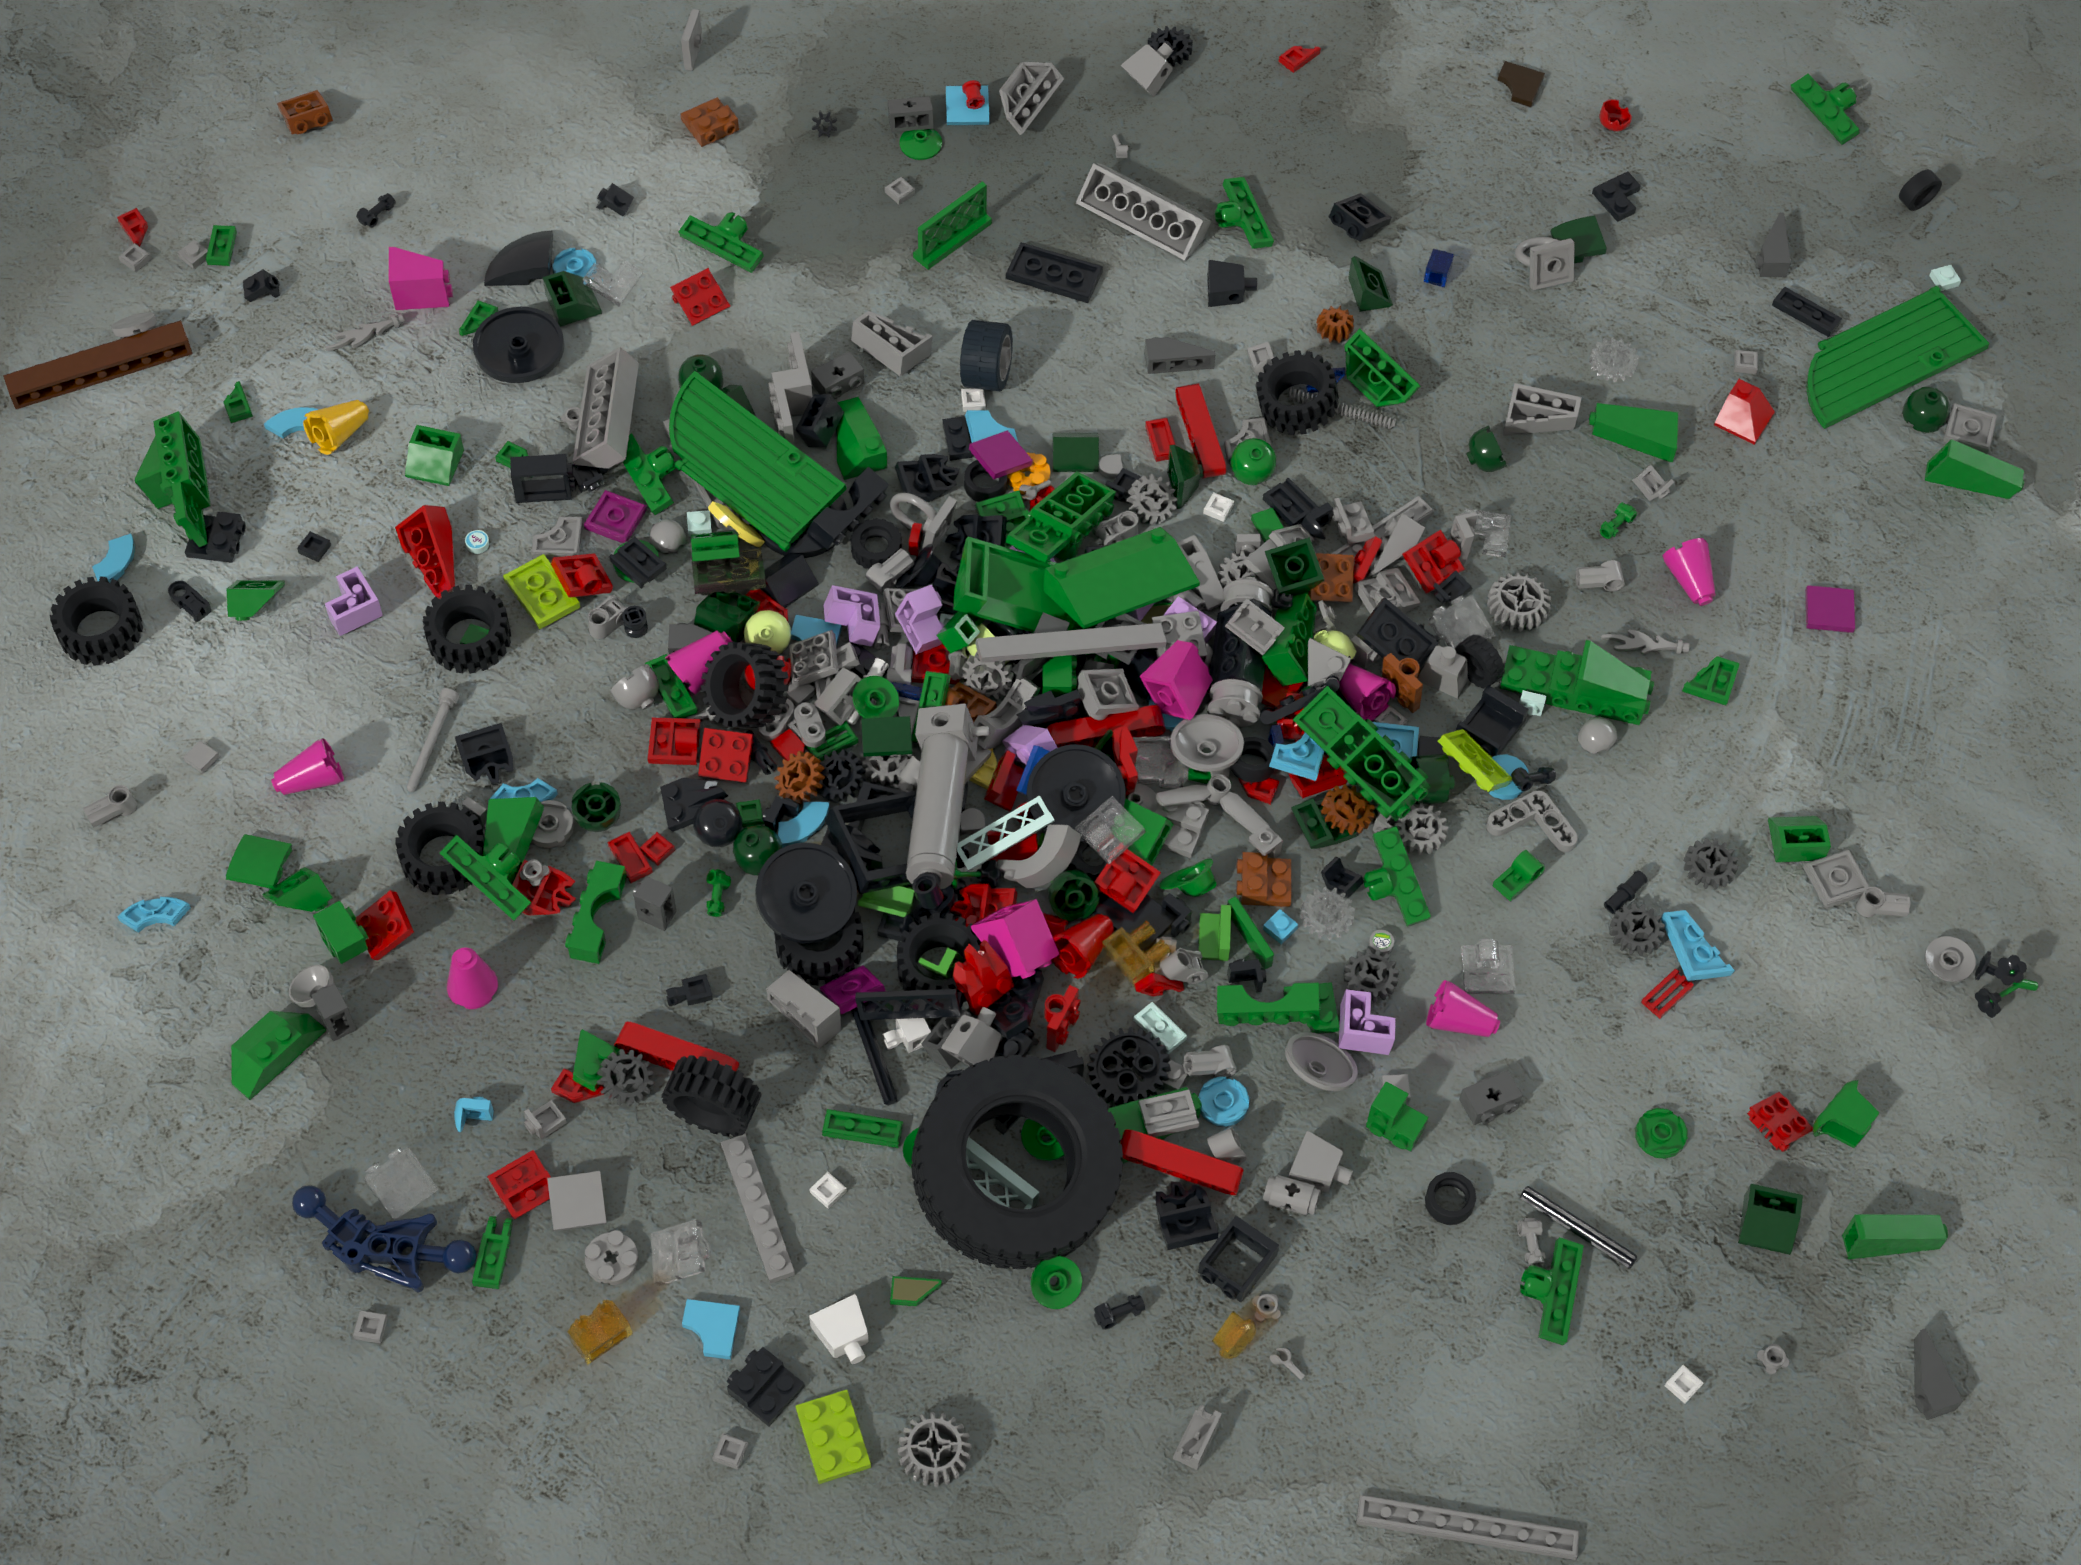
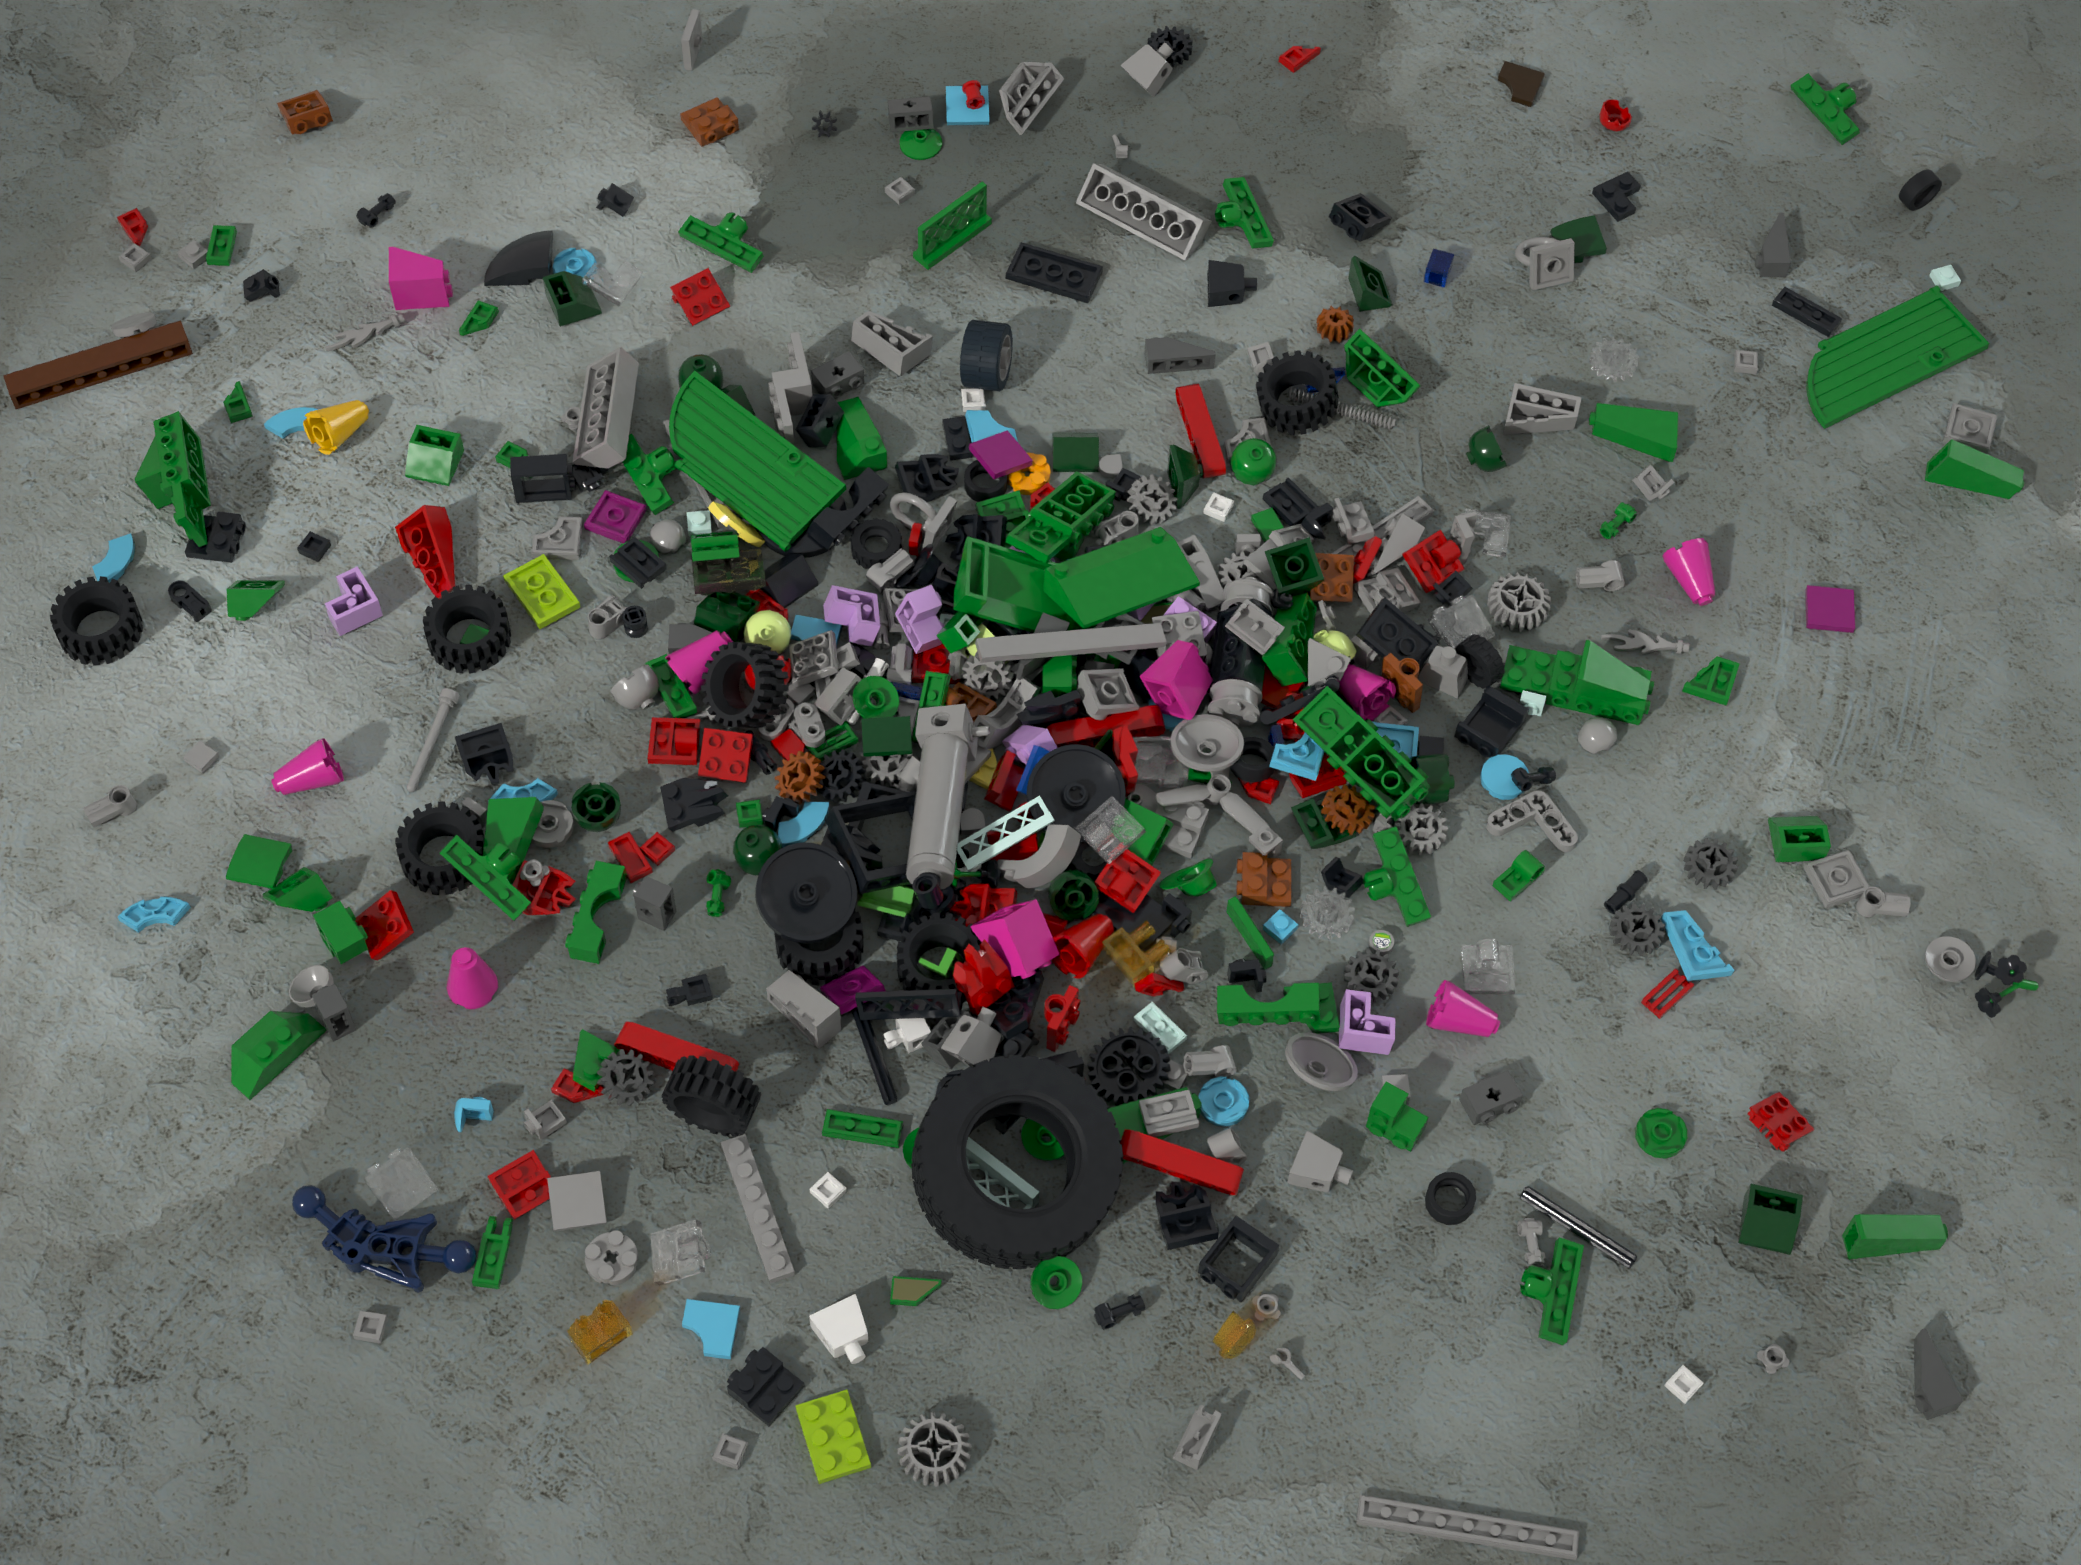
(477, 541): light aqua tile -> none
(518, 344): black dish -> none
(581, 575): red plate -> none
(717, 822): black cylinder -> none
(1031, 491): light grey hand -> none
(1160, 437): red tile -> none
(1215, 934): bright green panel -> none
(1279, 1191): light grey piece -> none
(1475, 760): lime plate -> none
(1745, 412): red slope -> none
(1846, 1116): green piece -> none
(1926, 409): dark green cylinder -> none

